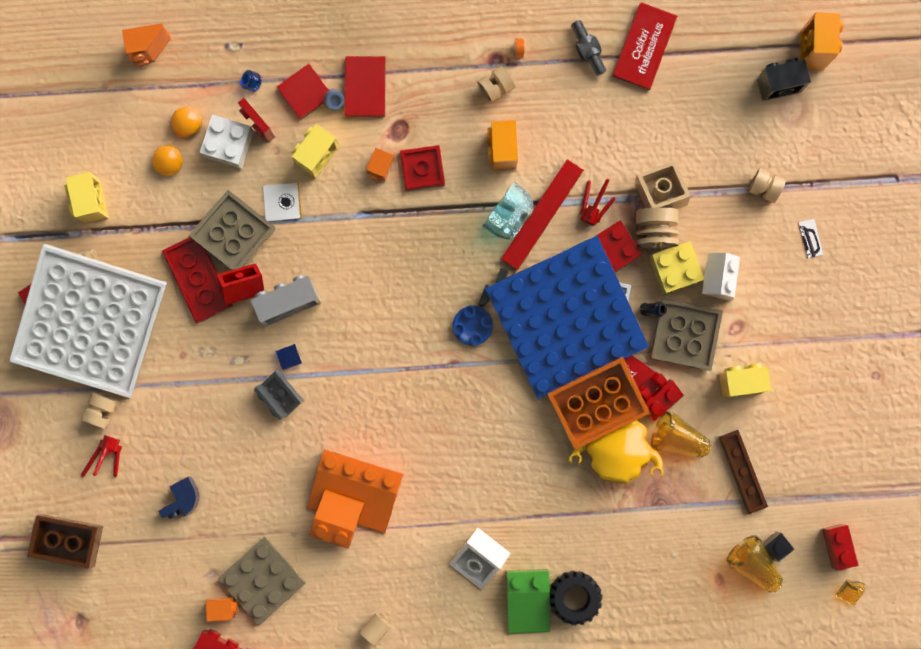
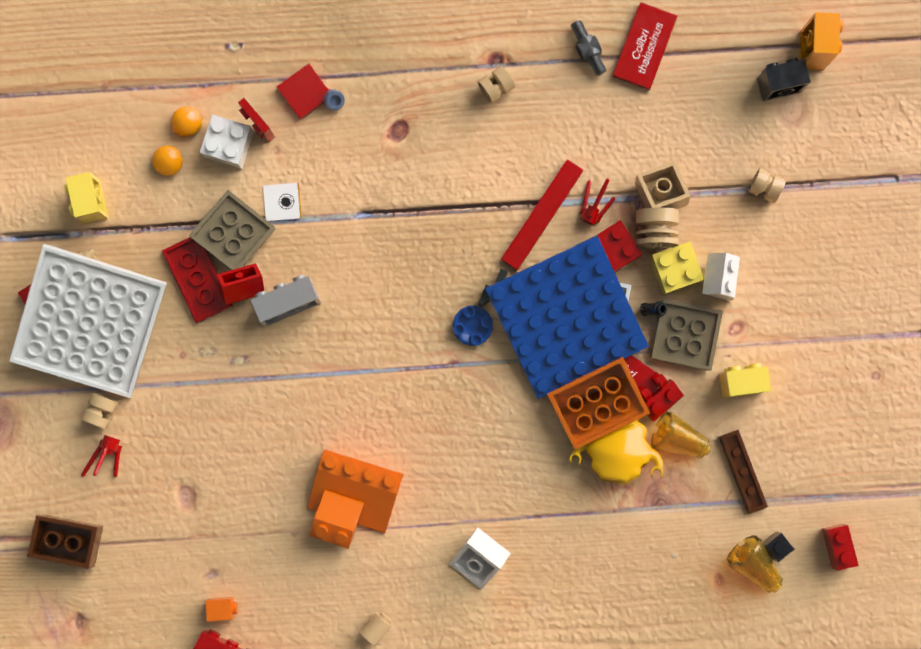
(145, 43): orange slope -> none
(186, 498): dark blue brick -> none
(251, 81): clear blue tile -> none
(261, 580): dark tan plate -> none
(278, 395): dark grey bracket -> none
(289, 357): clear blue tile -> none
(315, 150): light yellow brick -> none
(365, 86): red tile -> none
(380, 165): orange brick -> none
(422, 168): red tile -> none
(503, 143): light orange brick -> none
(510, 213): clear light blue brick -> none
(519, 48): orange tile -> none
(528, 601): bright green slope -> none
(583, 614): black tyre -> none
(810, 238): sticker -> none
(851, 591): clear yellow slope -> none

